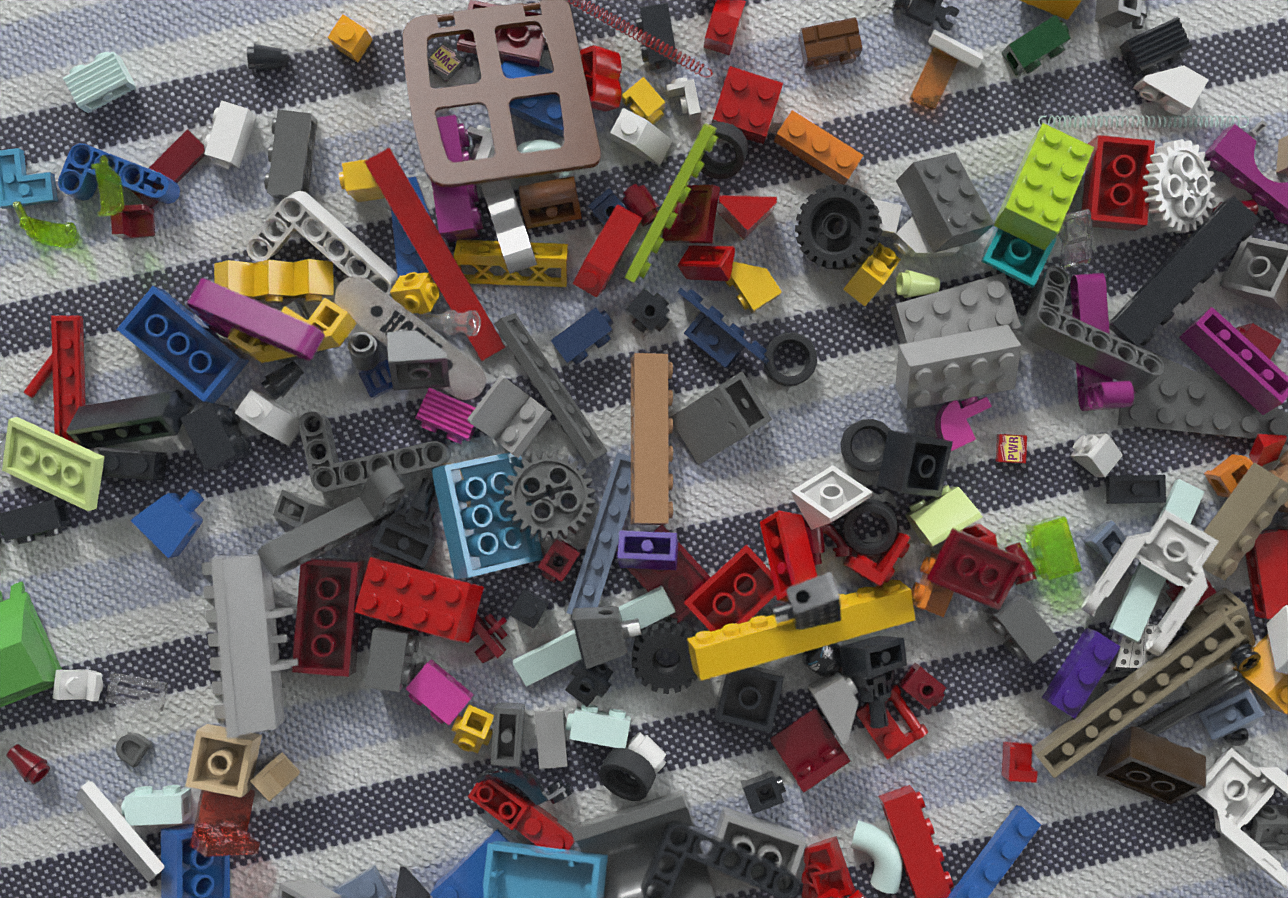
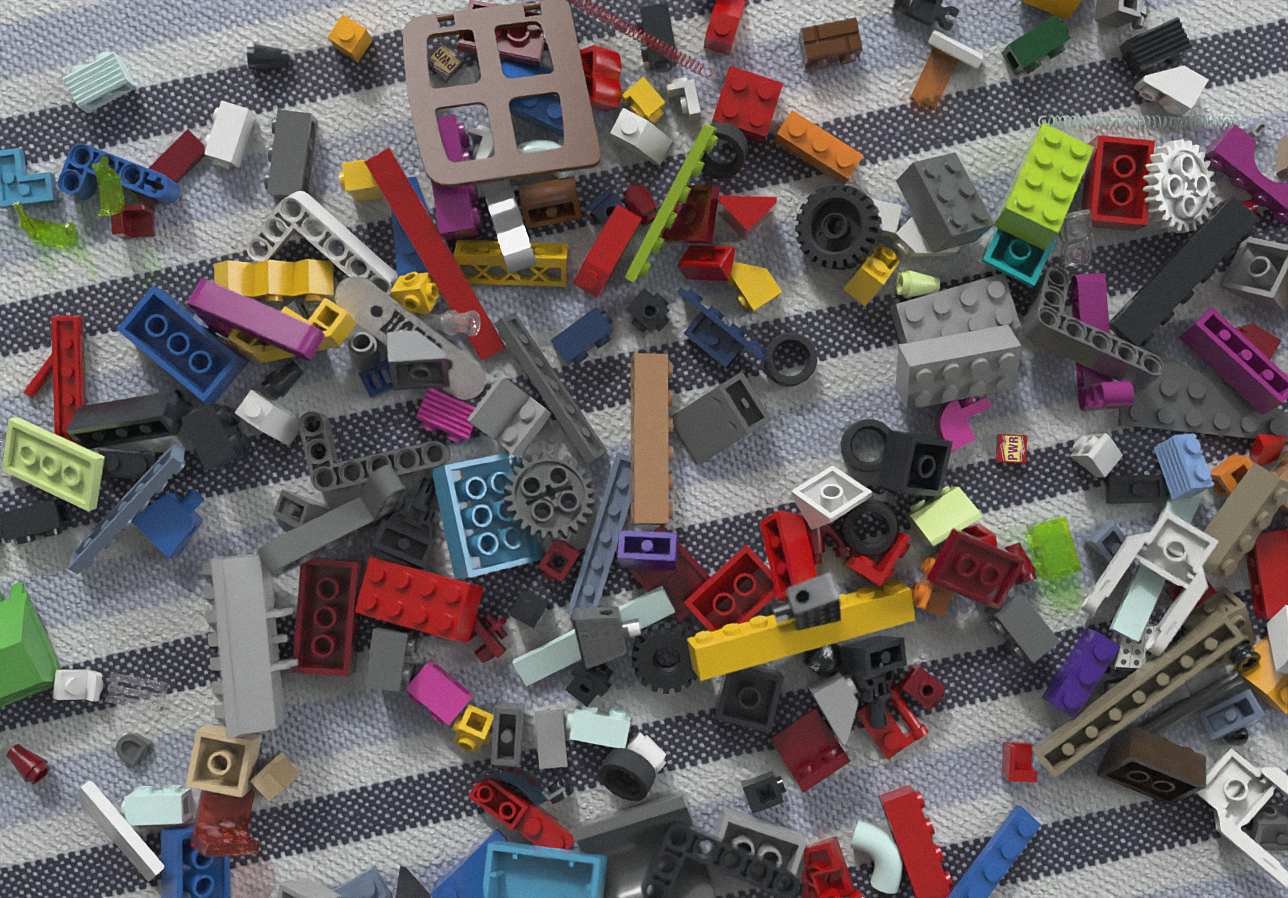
(122, 514): none -> sand blue plate
(1183, 466): none -> medium blue brick

